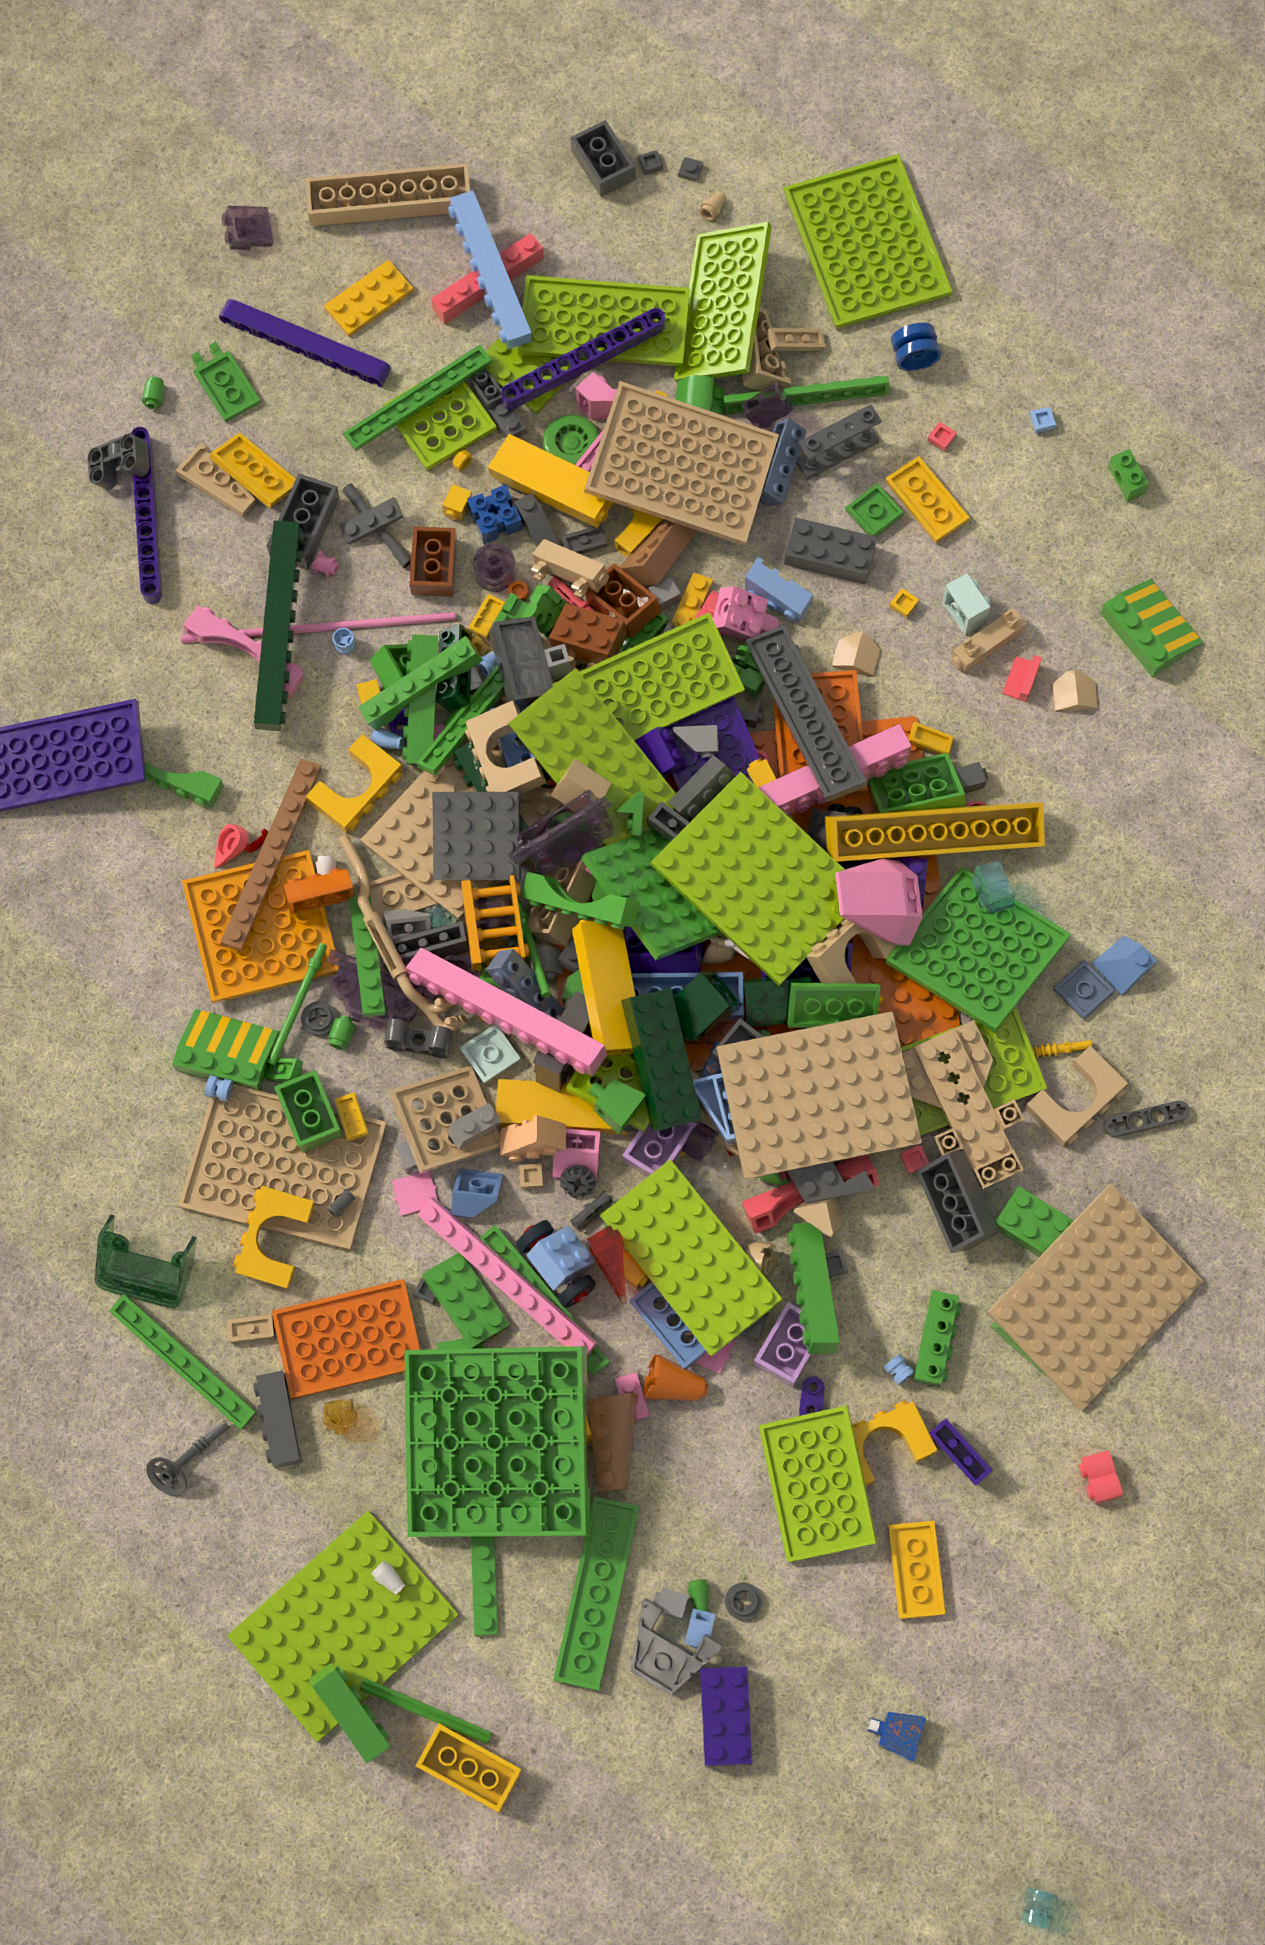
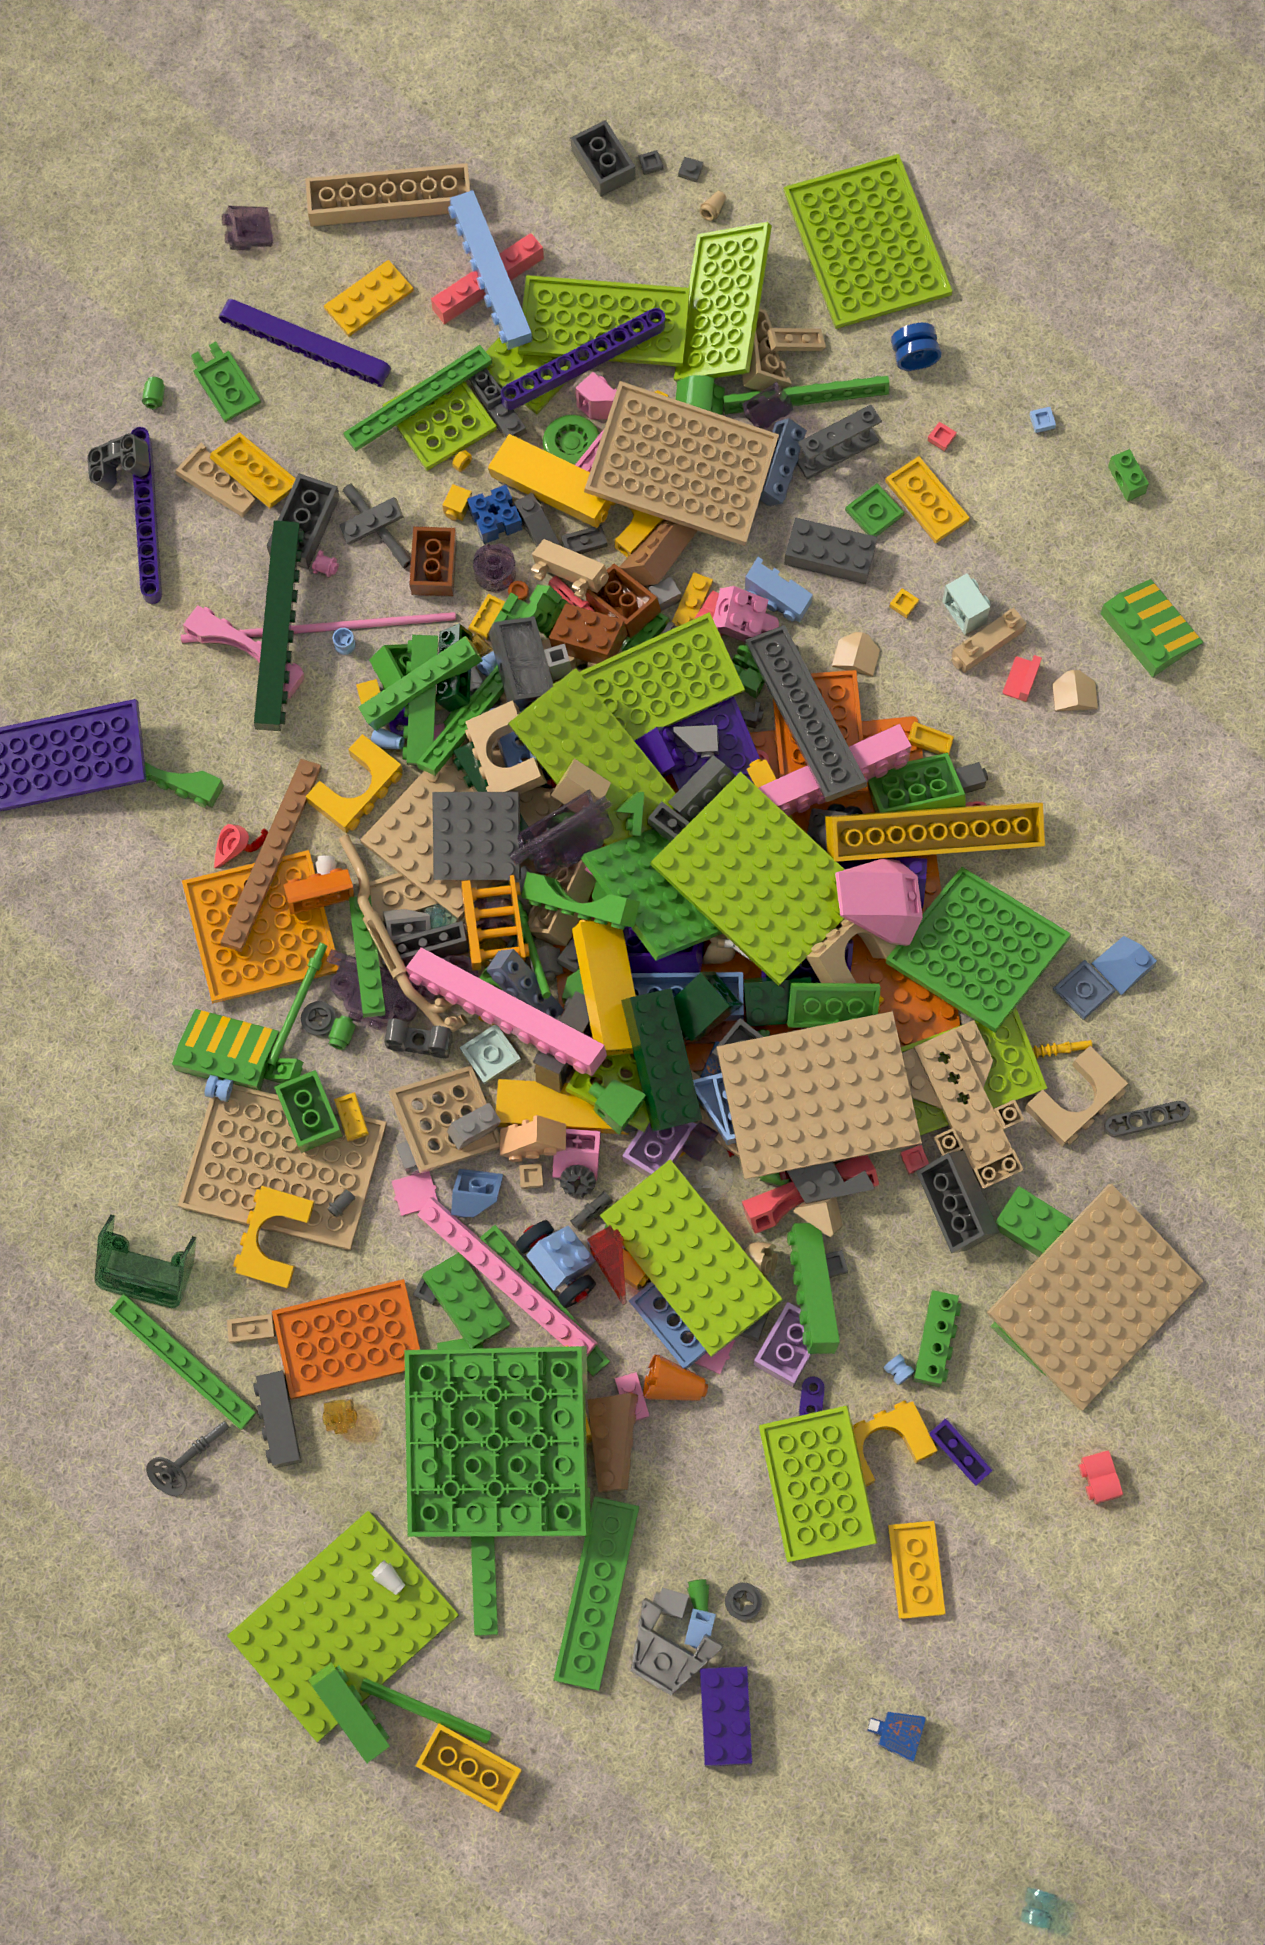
(993, 887): clear light blue brick -> none

